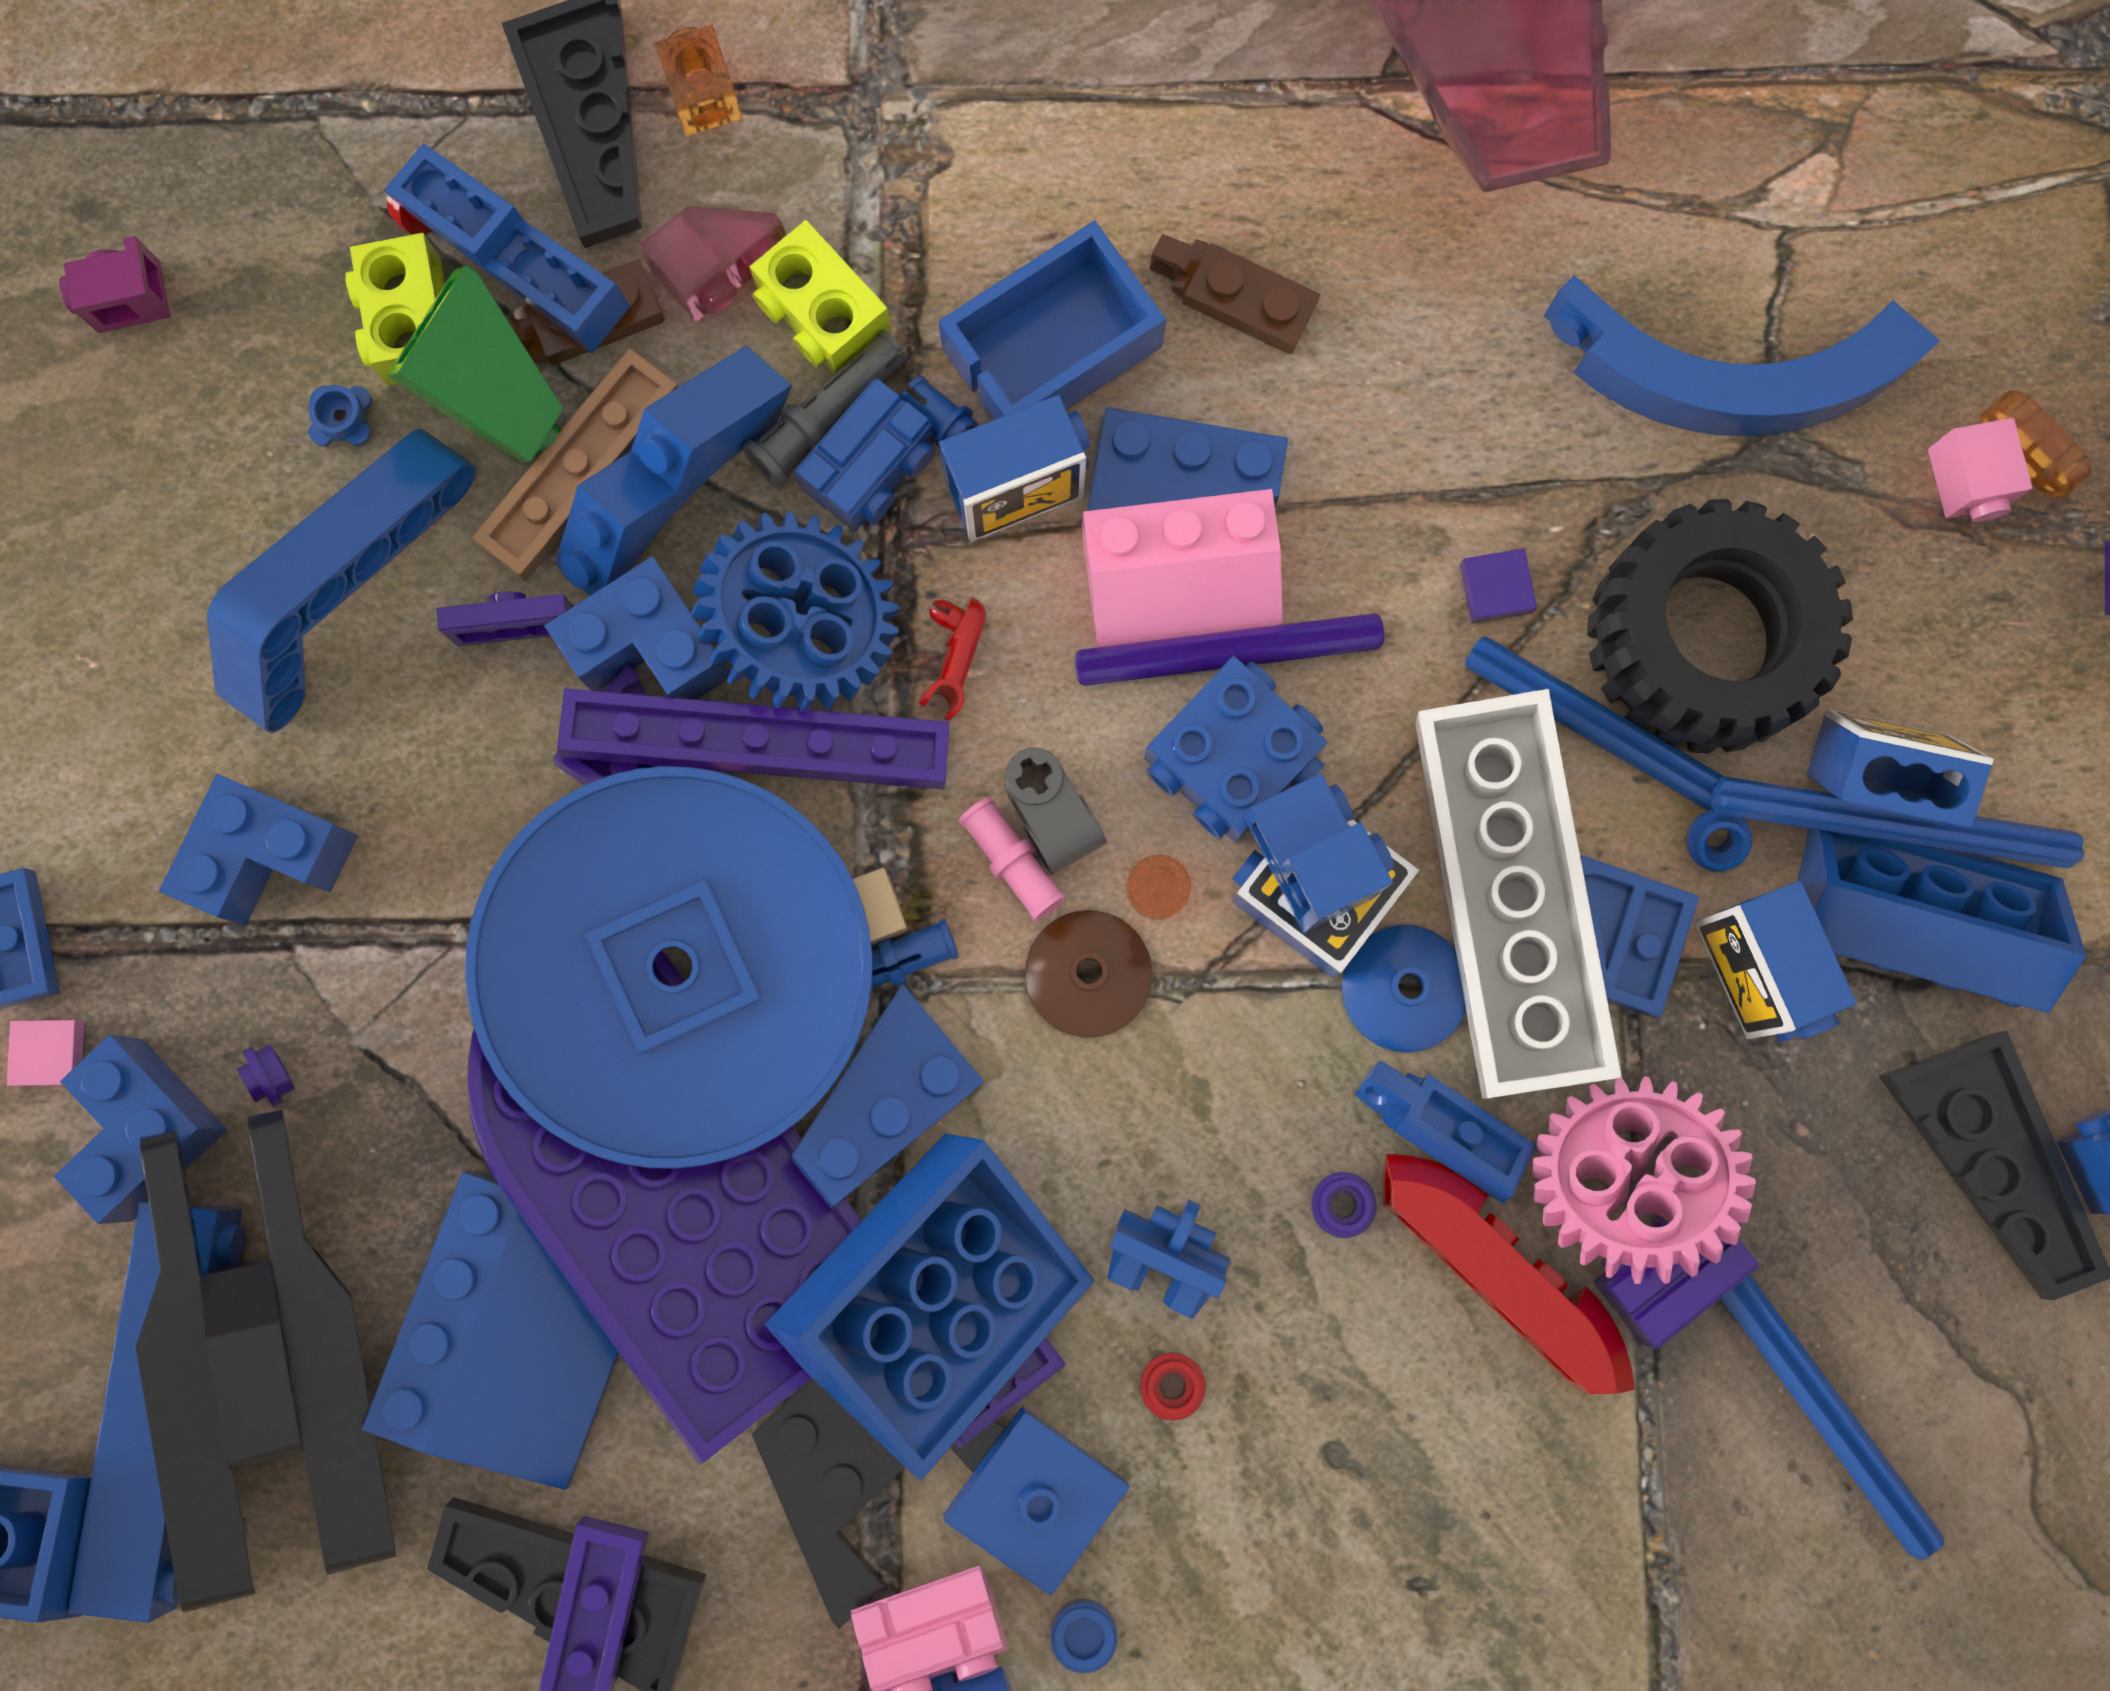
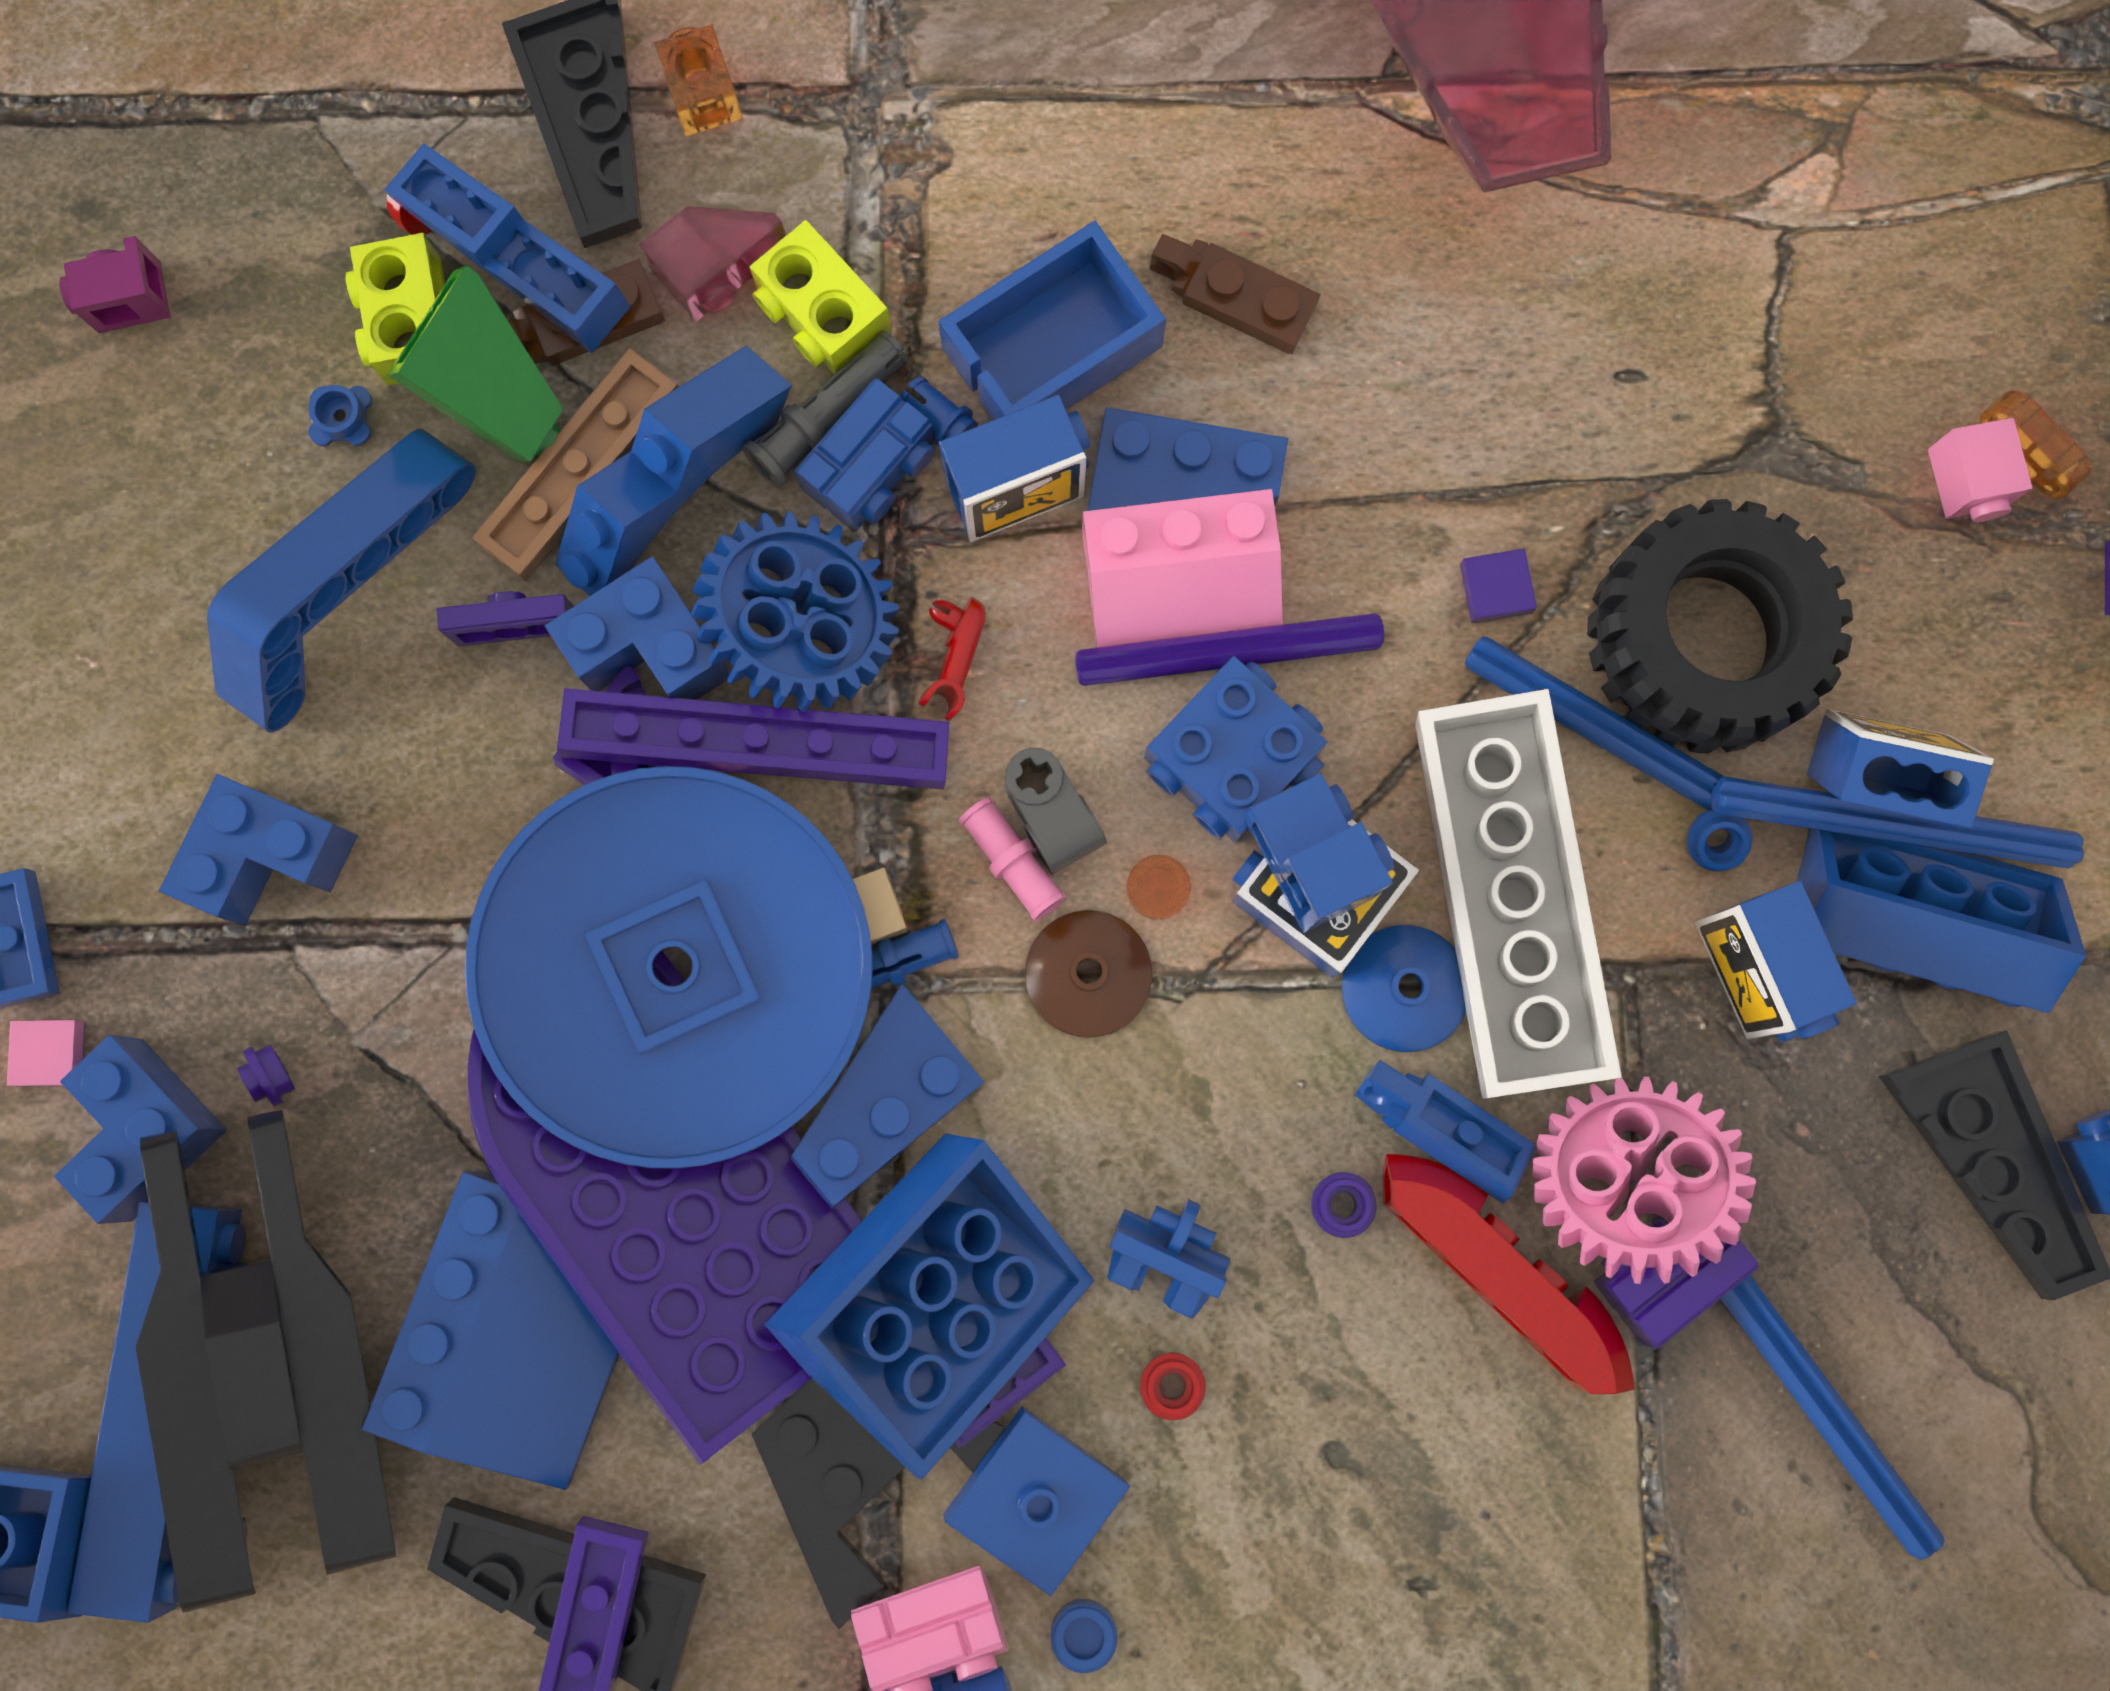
(1637, 934): blue wing -> none
(1729, 396): blue arch -> none

